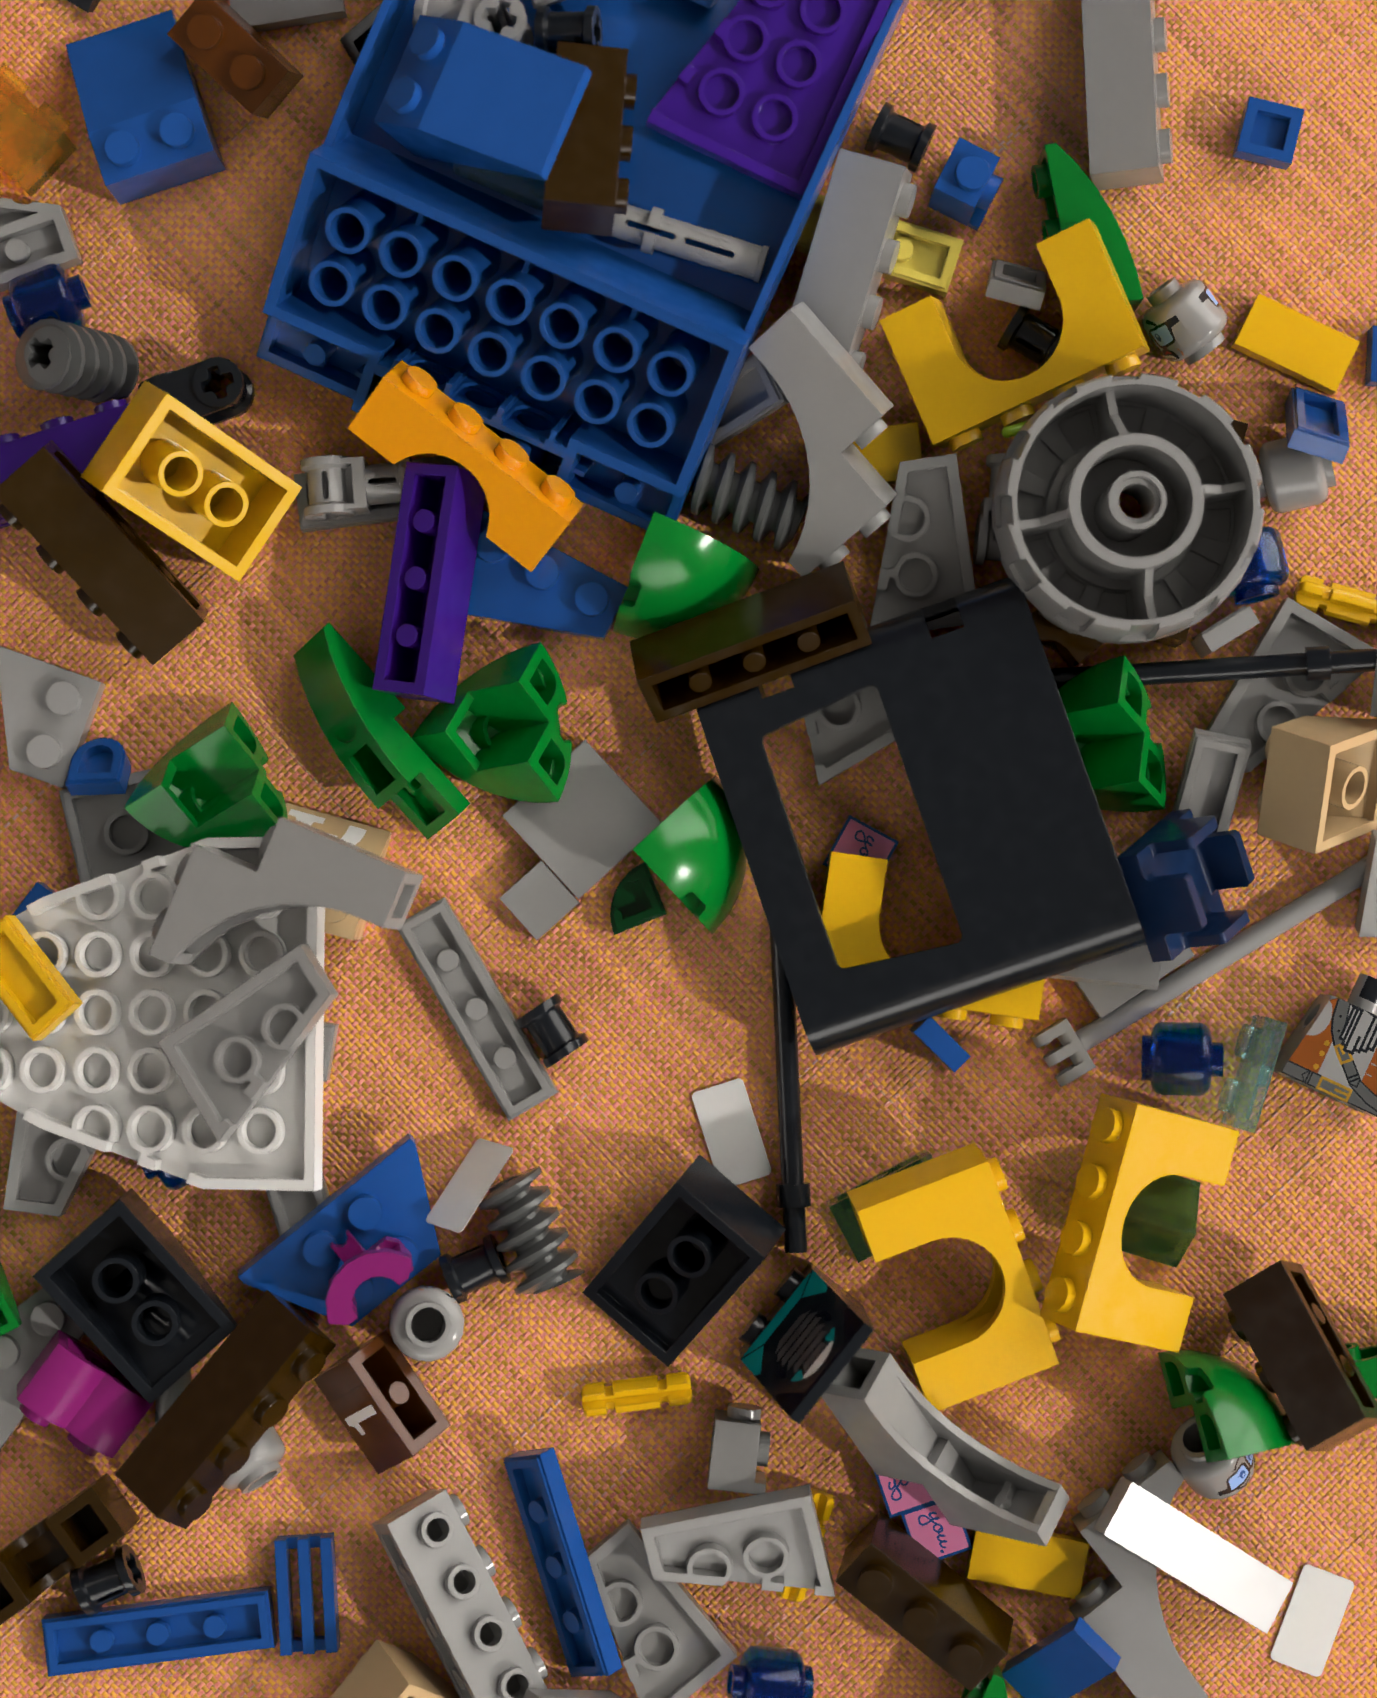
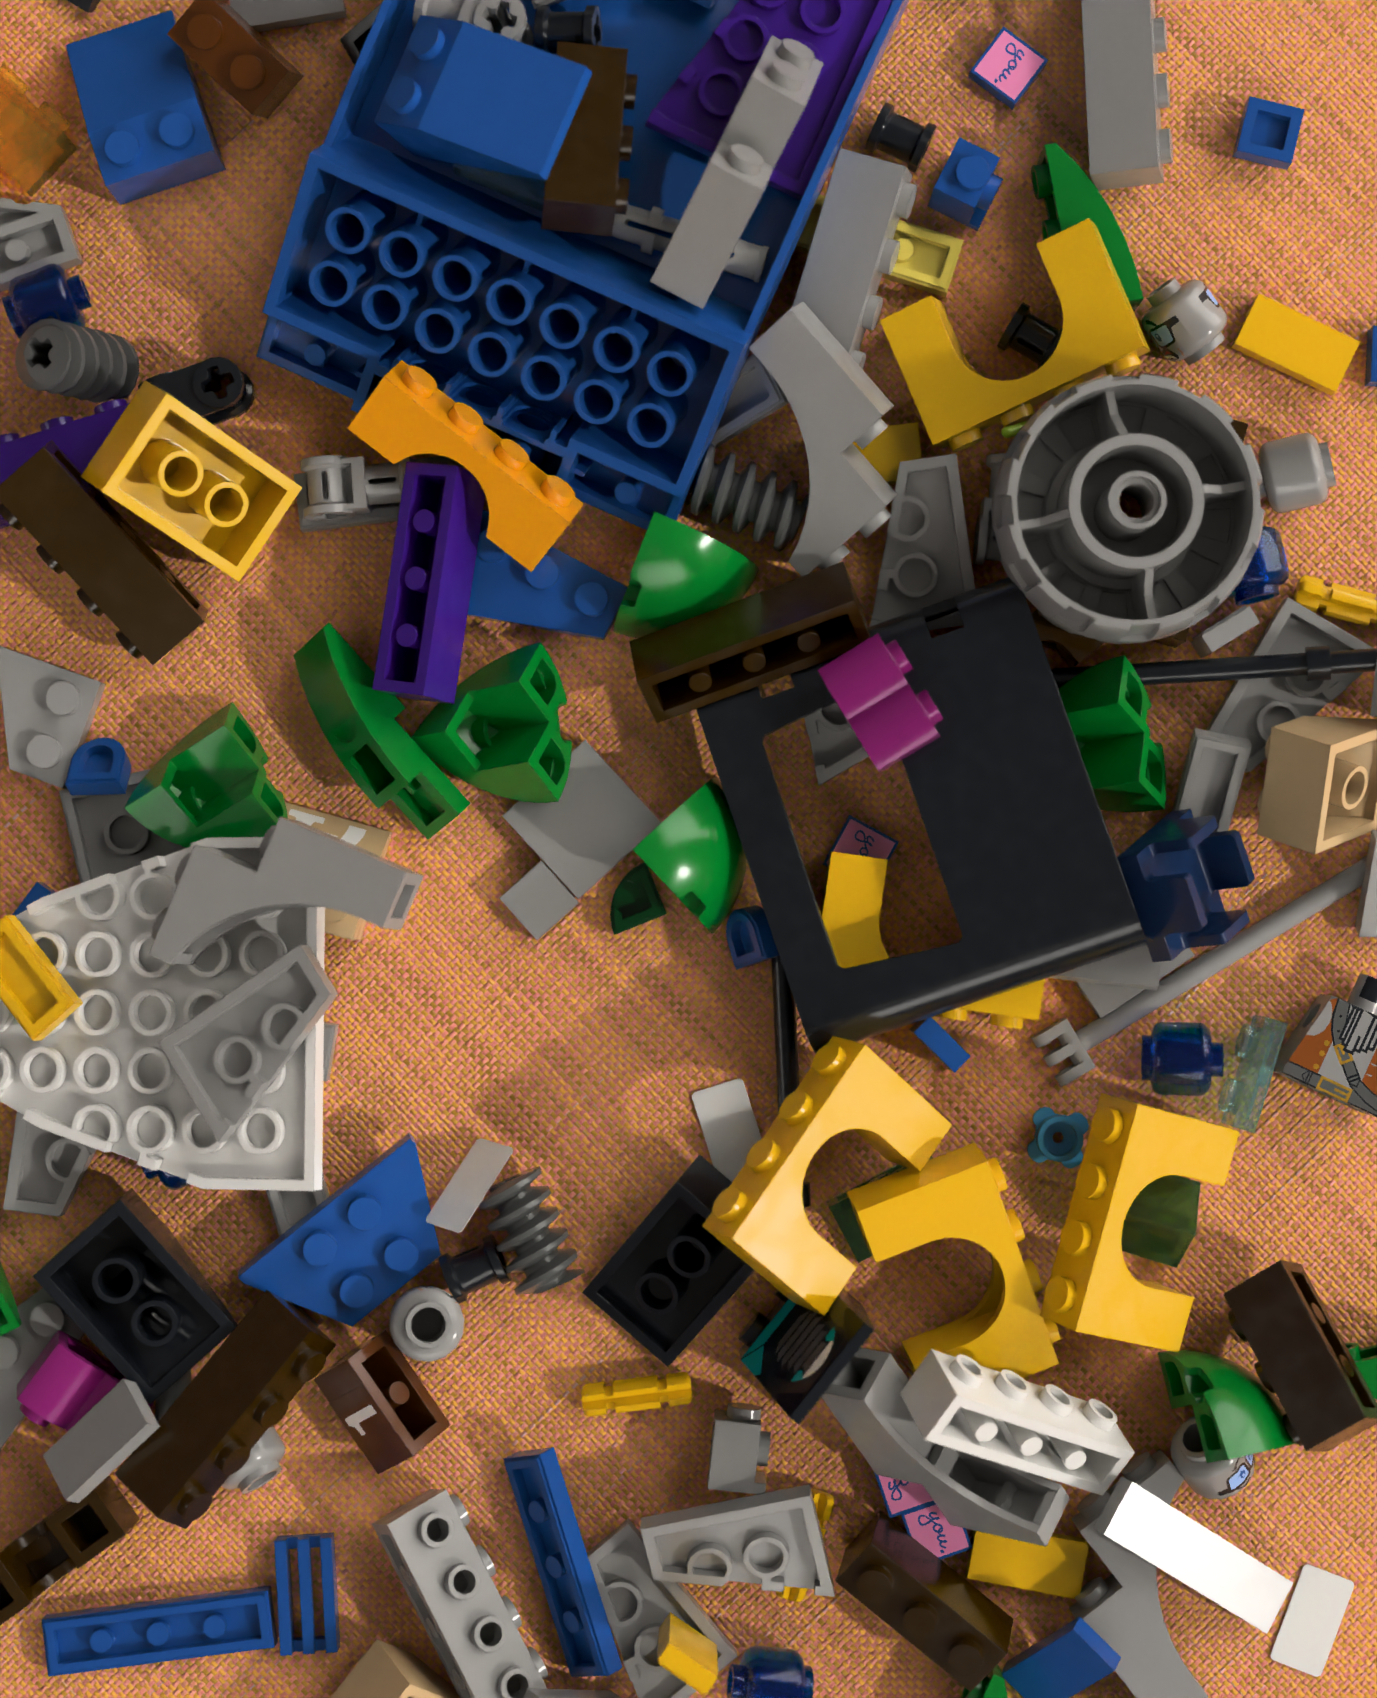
(101, 1441): none -> light grey tile
(108, 1580): black bush -> none
(385, 1259): magenta piece -> none
(477, 1009): light grey tile -> none
(552, 1030): black bush -> none
(687, 1654): none -> yellow tile
(738, 170): none -> light grey arch
(750, 937): none -> blue tile
(763, 1207): none -> yellow arch
(880, 702): none -> magenta brick
(1008, 68): none -> bright pink tile
(1016, 284): light grey tile -> none
(1016, 1422): none -> white brick
(1069, 1149): none -> dark azure plate
(1316, 425): blue tile -> none

